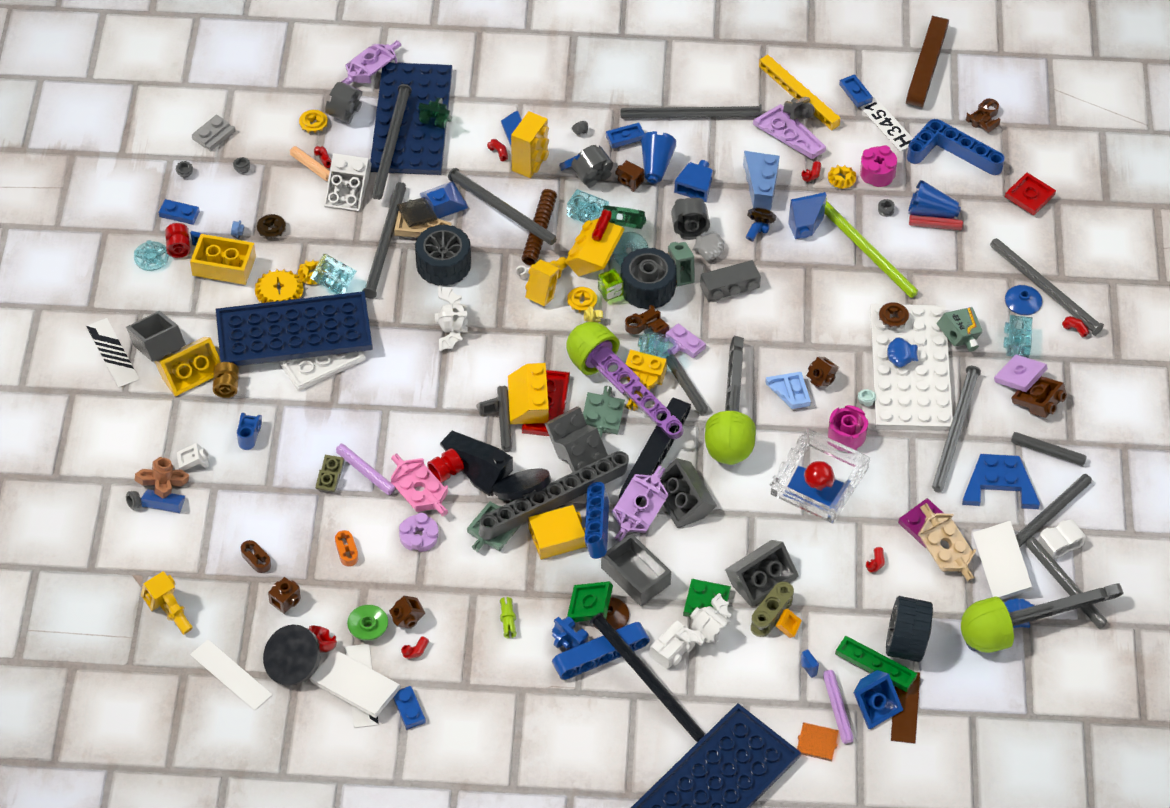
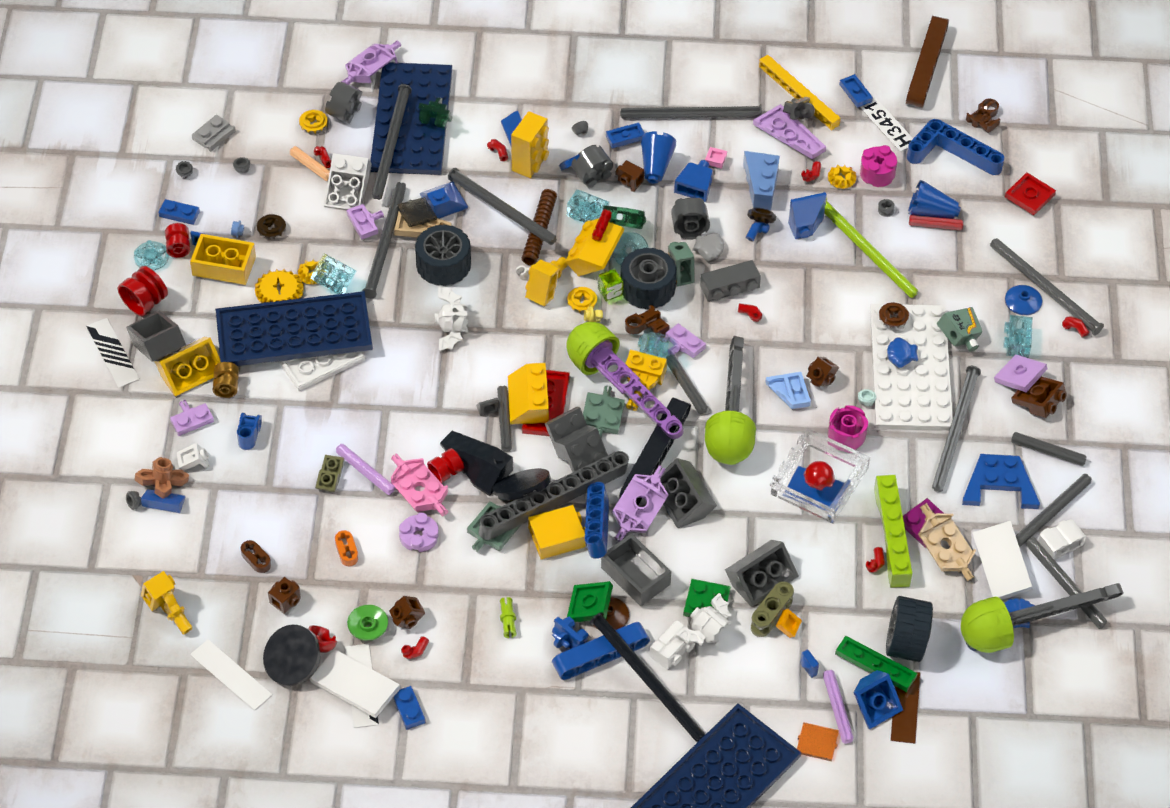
(142, 290): none -> red wheel
(191, 418): none -> lavender plate
(364, 221): none -> lavender plate
(716, 157): none -> bright pink plate
(751, 310): none -> red arm
(896, 544): none -> lime arch

